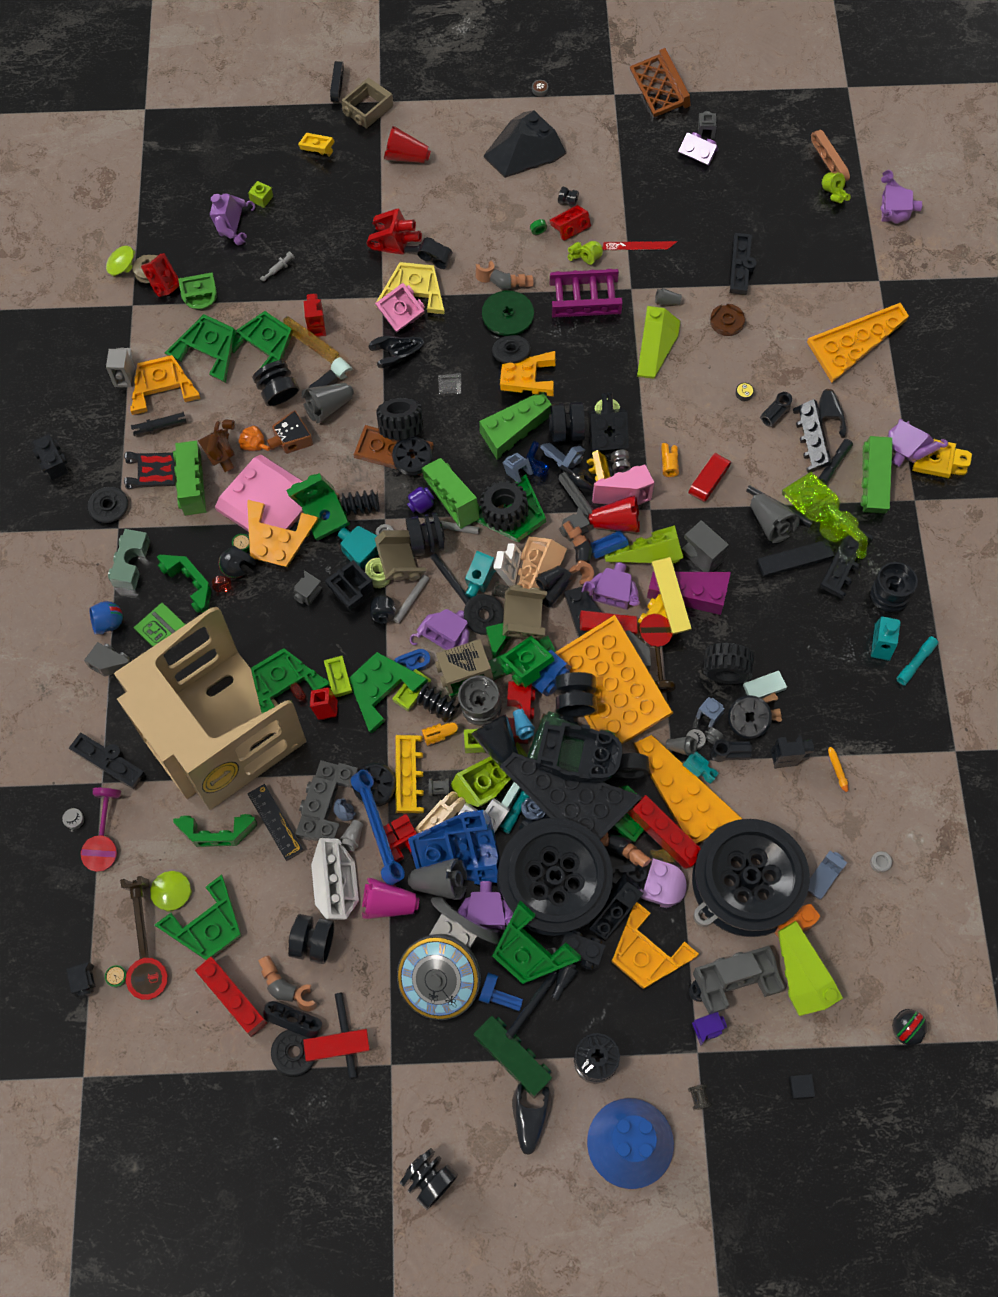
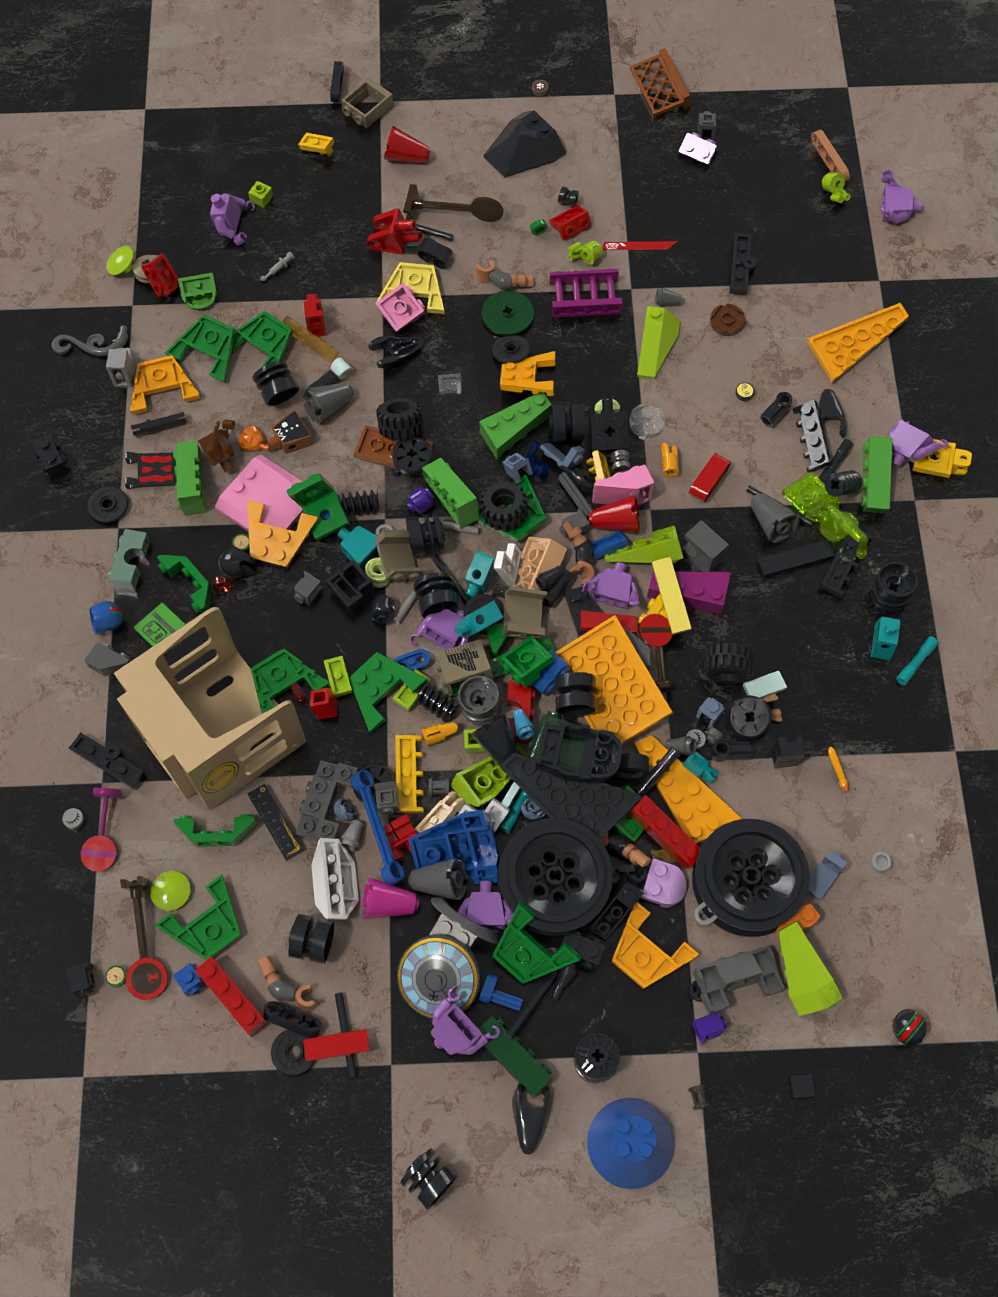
(90, 348): none -> dark grey plant
(189, 980): none -> blue bracket
(387, 797): none -> dark grey window
(430, 231): none -> black bar
(436, 593): none -> black wheel
(455, 1030): none -> medium lavender torso
(478, 620): none -> teal torso
(483, 208): none -> dark brown piece
(645, 430): none -> clear plate
(657, 772): none -> black pin
(843, 483): none -> black piece

